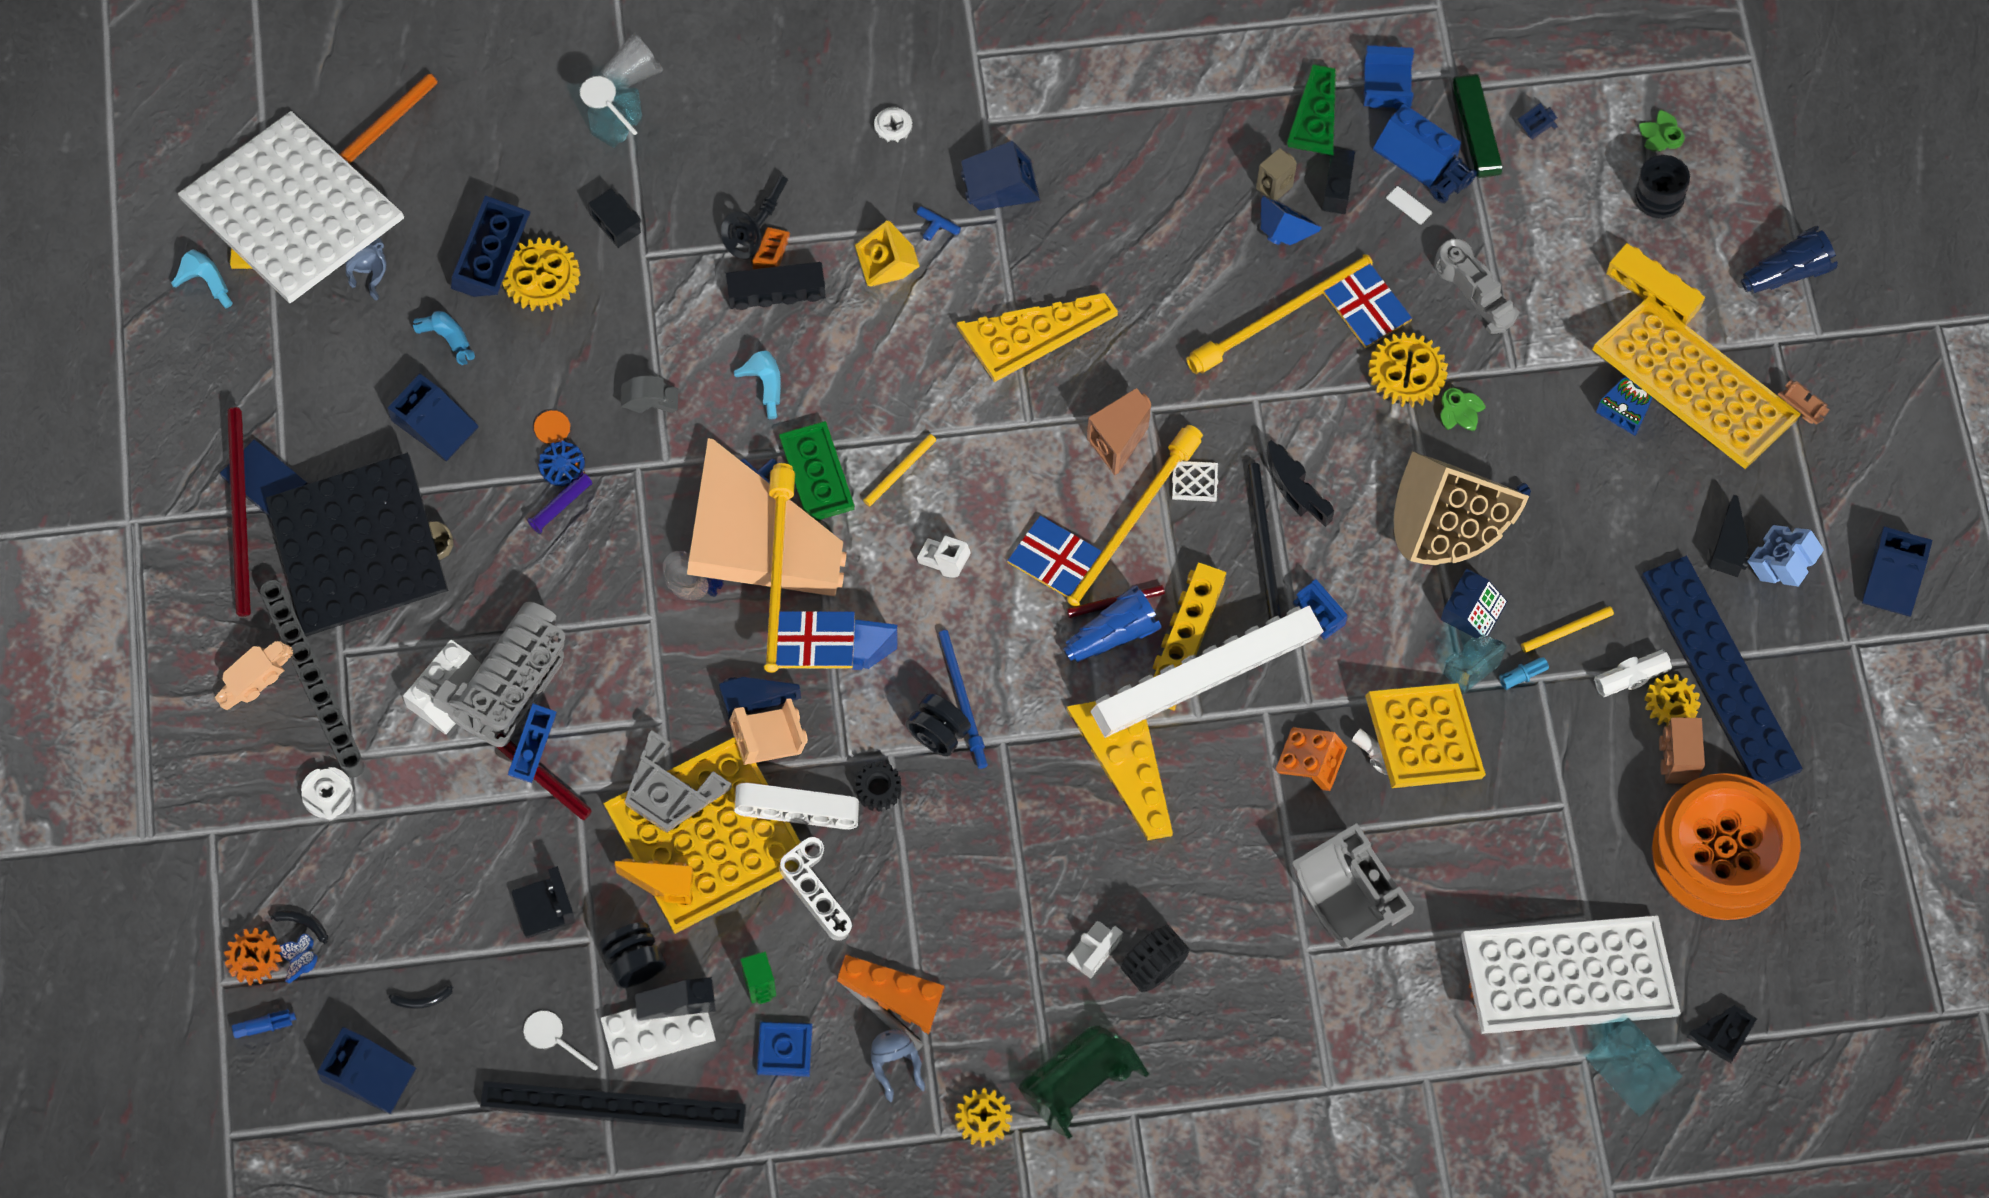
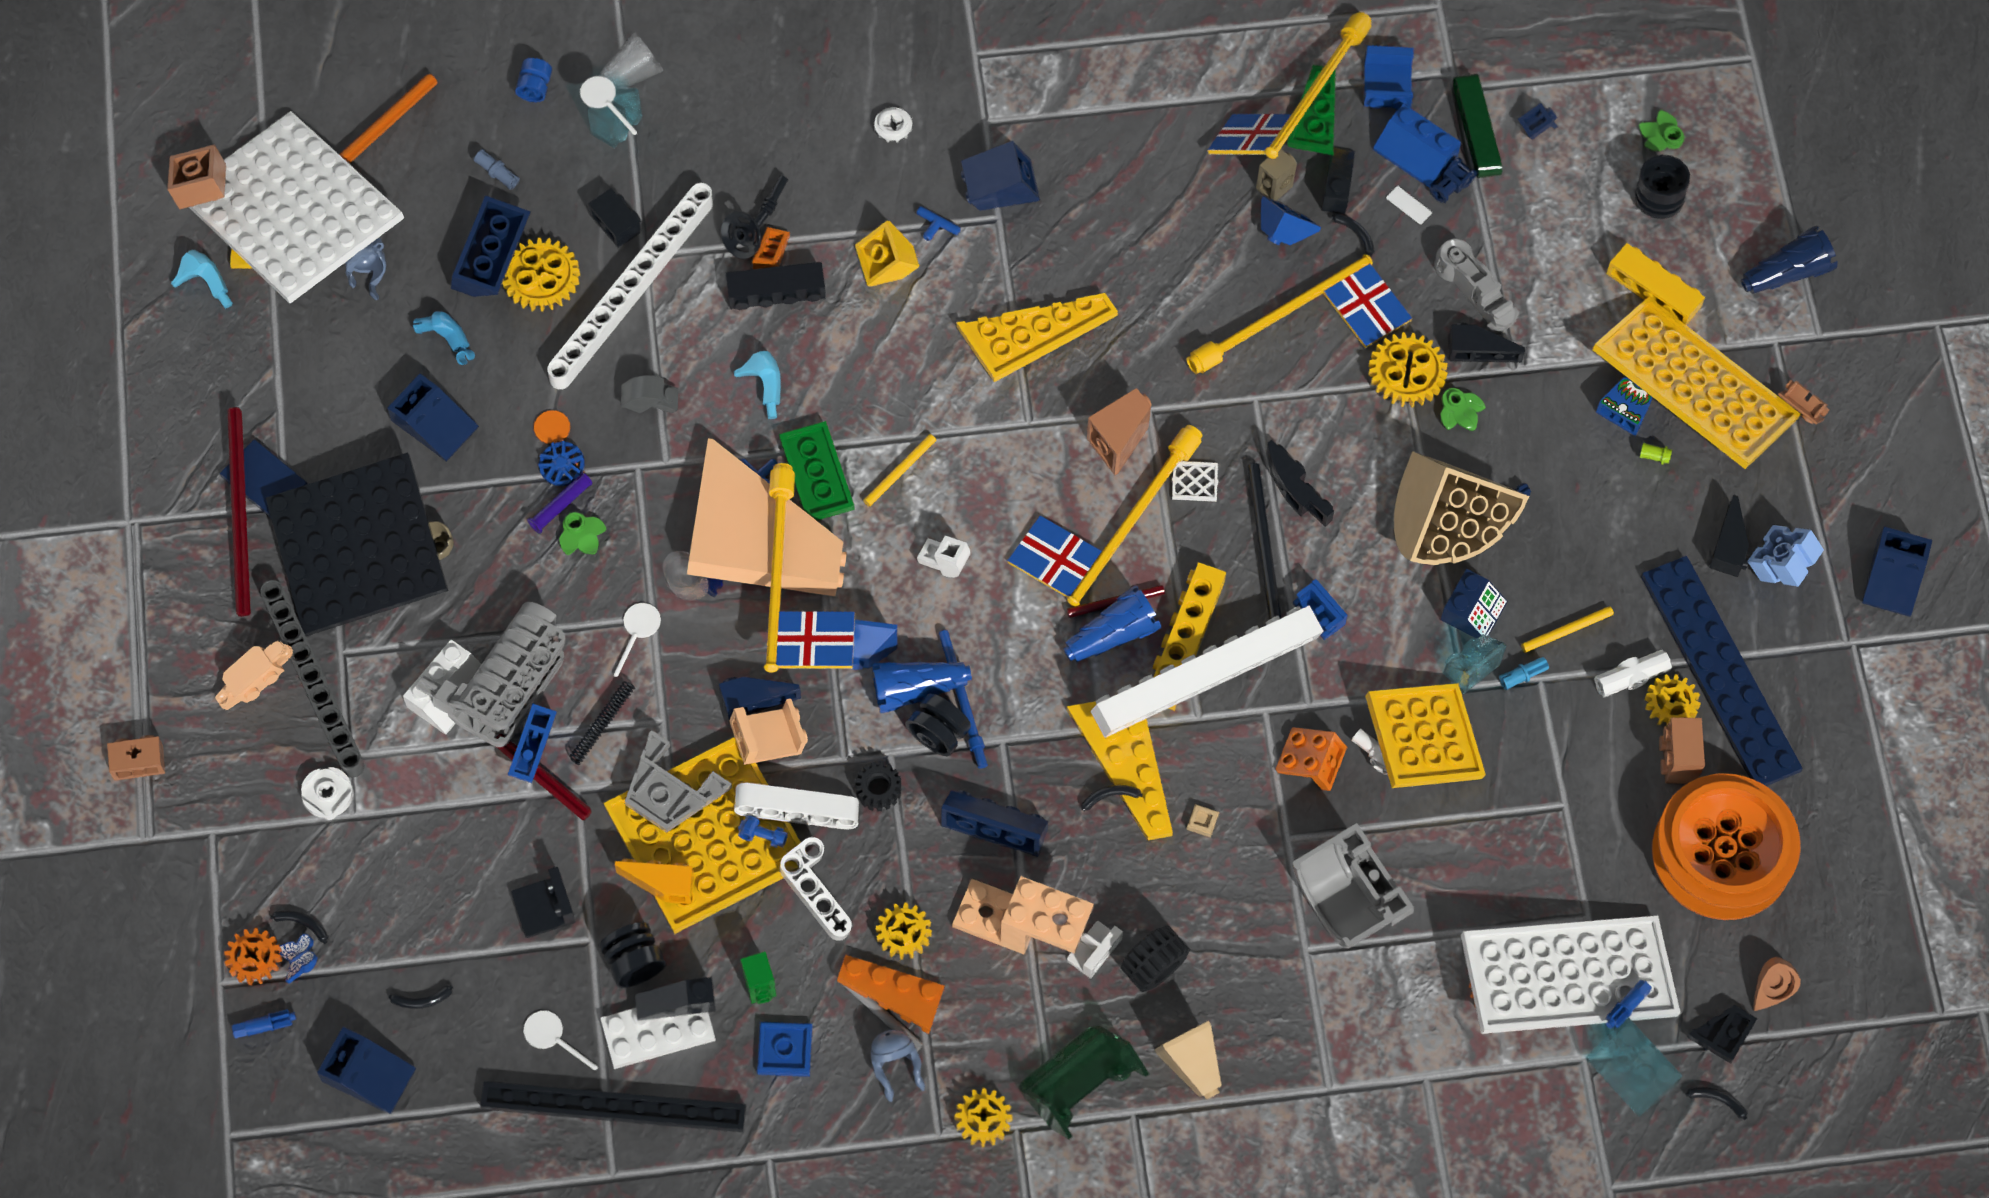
(148, 761): none -> nougat brick
(197, 177): none -> nougat brick
(496, 169): none -> sand blue pin
(533, 80): none -> blue wheel
(582, 537): none -> bright green plate
(602, 724): none -> black piece
(629, 295): none -> white beam
(641, 622): none -> white piece
(750, 827): none -> blue bar
(893, 934): none -> yellow gear
(910, 682): none -> blue cone
(994, 822): none -> dark blue slope
(1023, 915): none -> light nougat bracket
(1108, 791): none -> black piece
(1194, 1060): none -> tan slope
(1202, 820): none -> tan tile
(1268, 132): none -> flag
(1358, 229): none -> black piece
(1477, 344): none -> black slope
(1626, 1006): none -> blue piece
(1656, 453): none -> lime pin
(1706, 1092): none -> black piece
(1774, 982): none -> nougat piece

